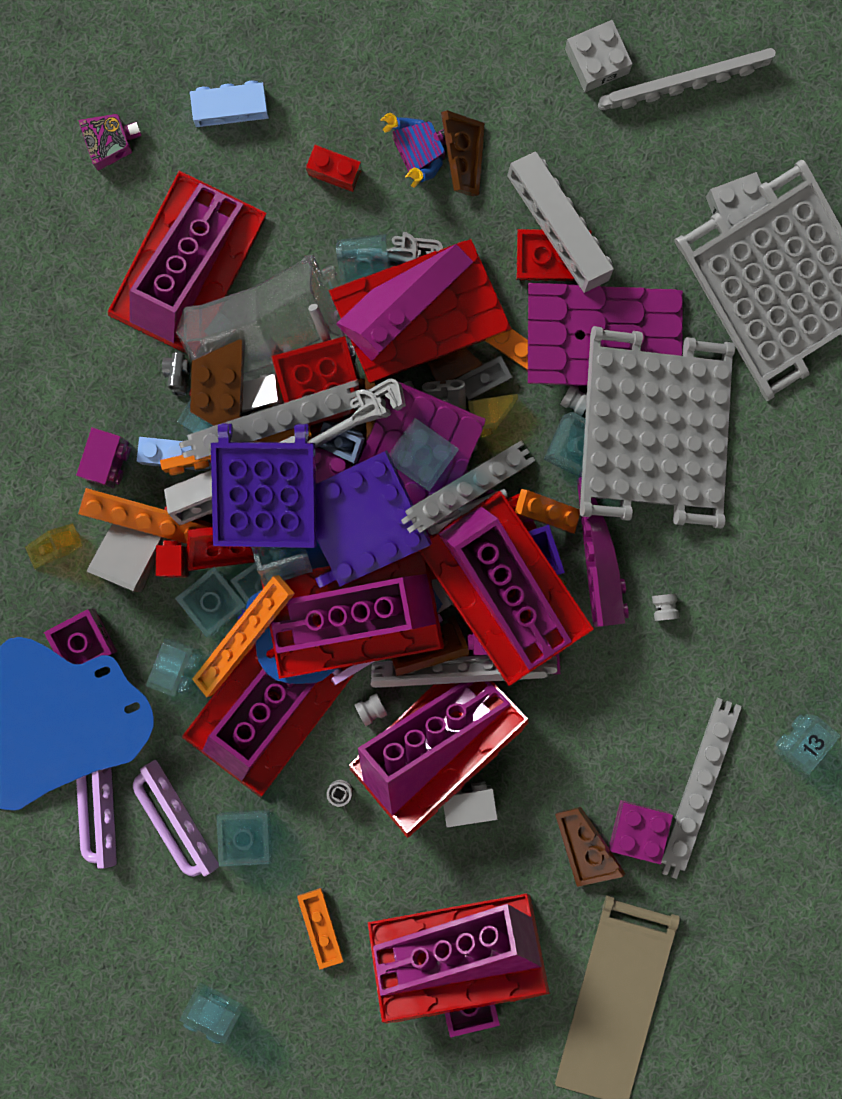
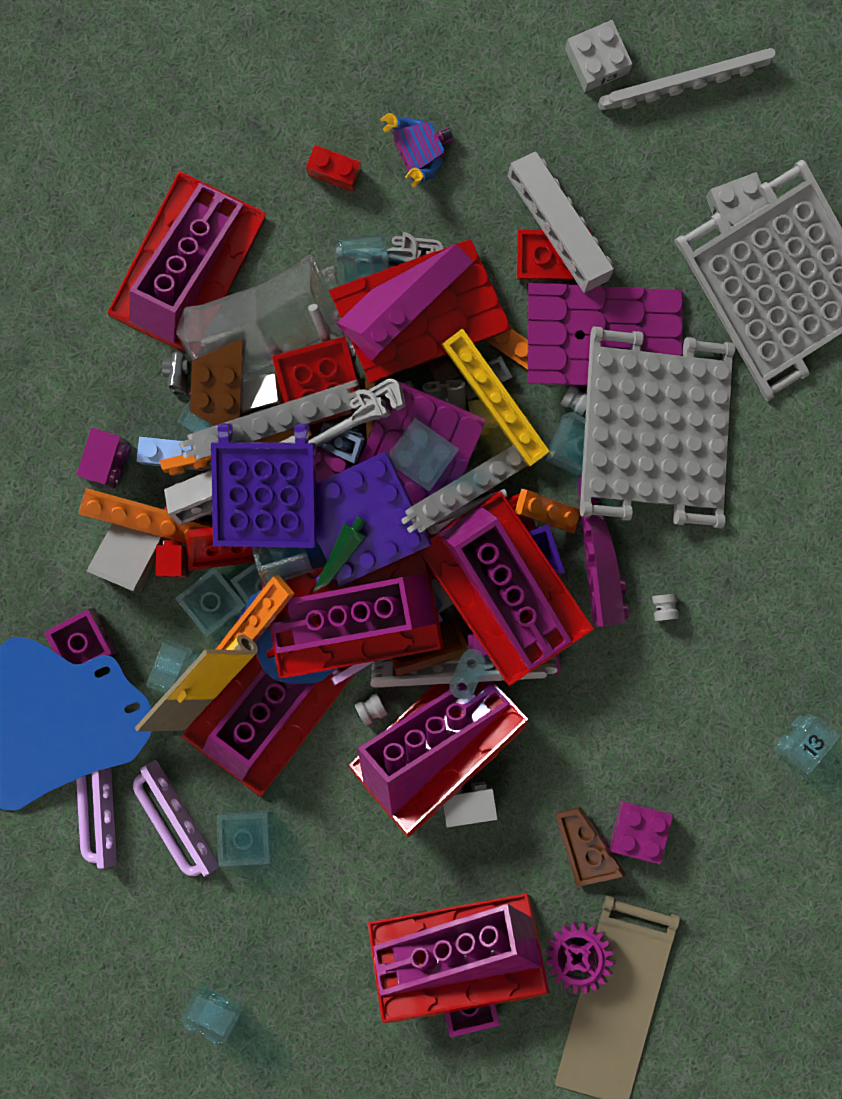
(53, 545): clear yellow slope -> none
(108, 138): torso -> none
(198, 686): none -> door
(229, 104): light blue brick -> none
(320, 928): orange plate -> none
(342, 790): light grey wheel -> none
(345, 546): none -> dark green bar
(464, 149): reddish brown wing -> none
(467, 674): none -> clear light blue plate
(495, 397): none -> yellow plate
(572, 952): none -> magenta gear
(699, 787): light grey hinge -> none

